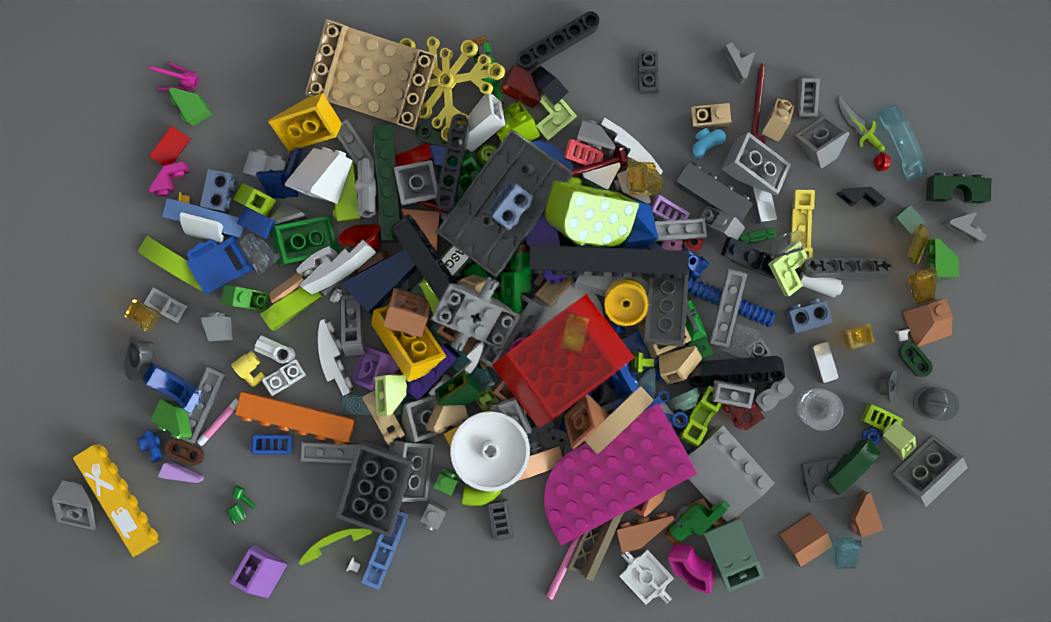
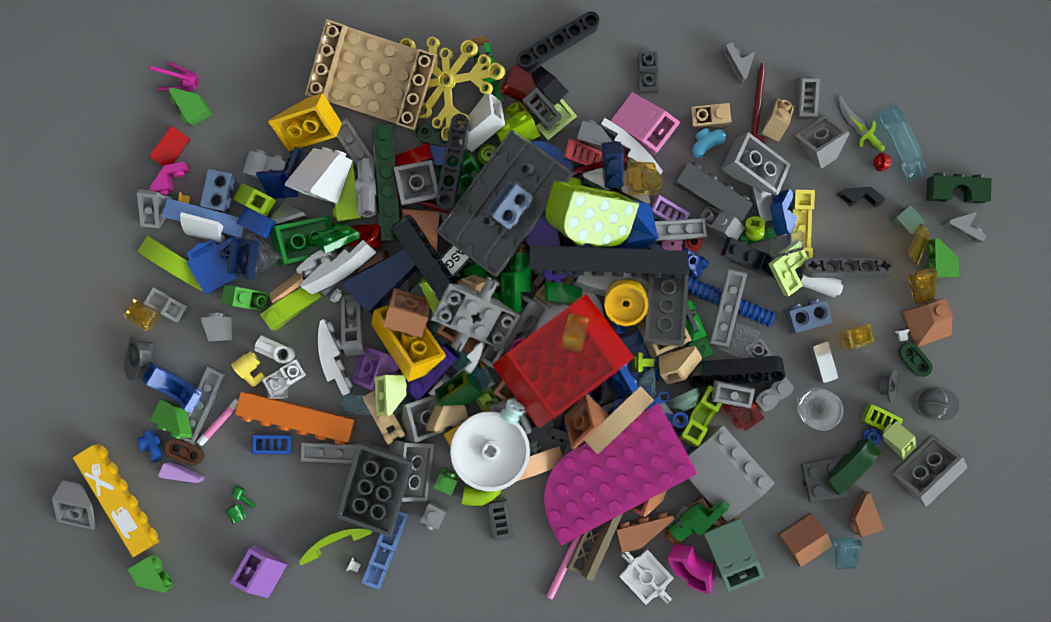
(151, 208): none -> light grey slope
(151, 575): none -> bright green slope
(241, 257): none -> dark blue slope
(277, 387): none -> clear plate
(334, 237): none -> green plate
(512, 411): none -> light aqua wheel
(552, 110): none -> dark grey slope
(562, 293): none -> green slope
(612, 164): none -> dark blue brick
(645, 122): none -> bright pink slope
(755, 228): none -> lime wheel
(782, 218): none -> blue slope

